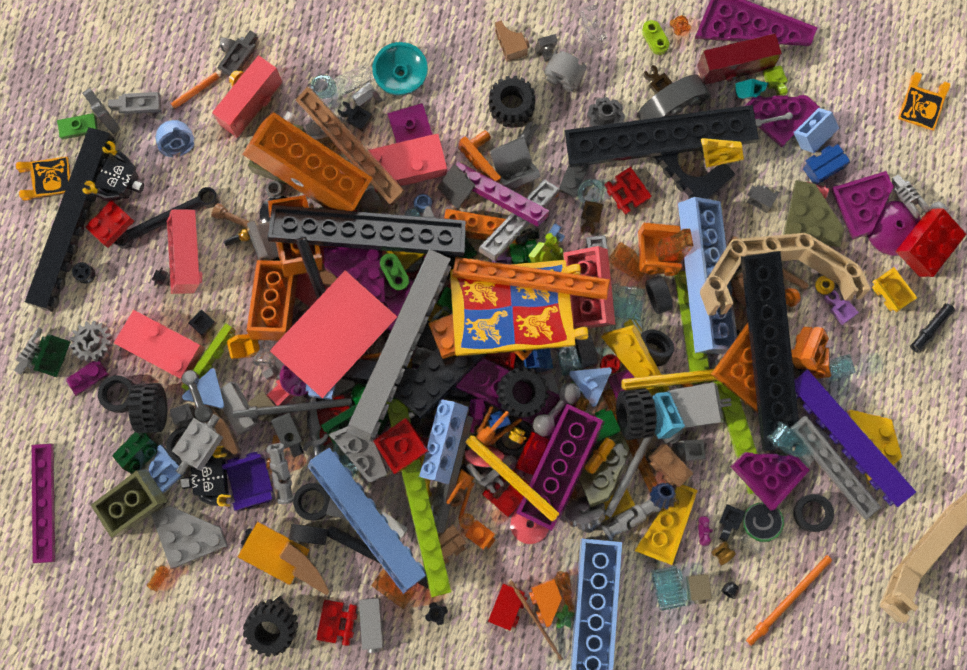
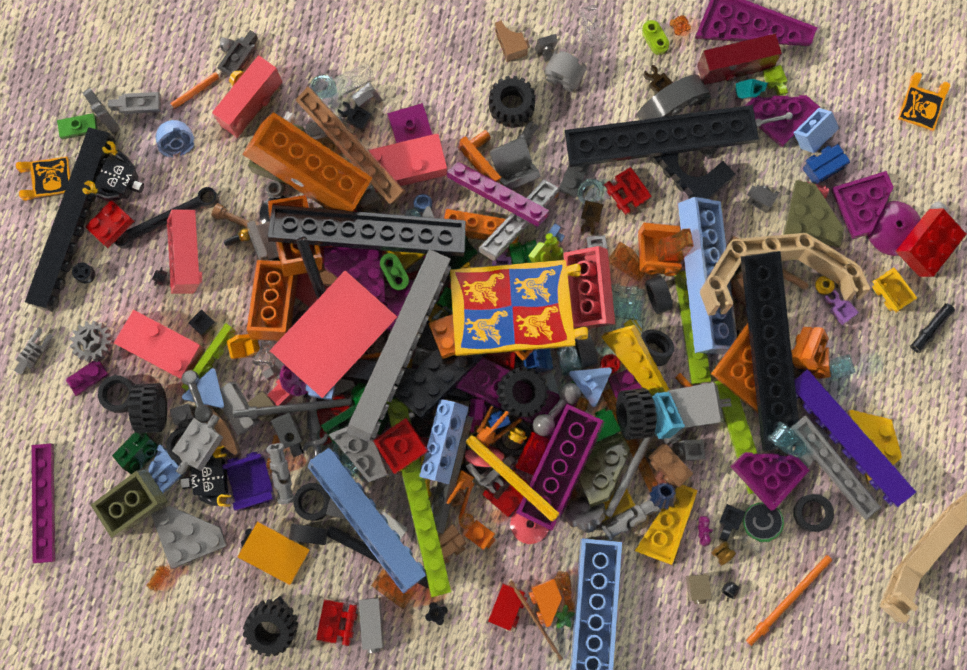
(51, 355): dark green bracket -> none
(304, 568): medium nougat slope -> none
(400, 58): teal dish -> none
(456, 186): dark grey piece -> none
(527, 234): black bar -> none
(531, 278): orange tile -> none
(599, 455): light orange axle -> none
(605, 112): flat silver plant -> none
(668, 379): yellow axle -> none
(668, 587): clear light blue brick -> none
(721, 151): yellow wing -> none
(792, 297): orange plate -> none
(909, 196): light grey hinge -> none

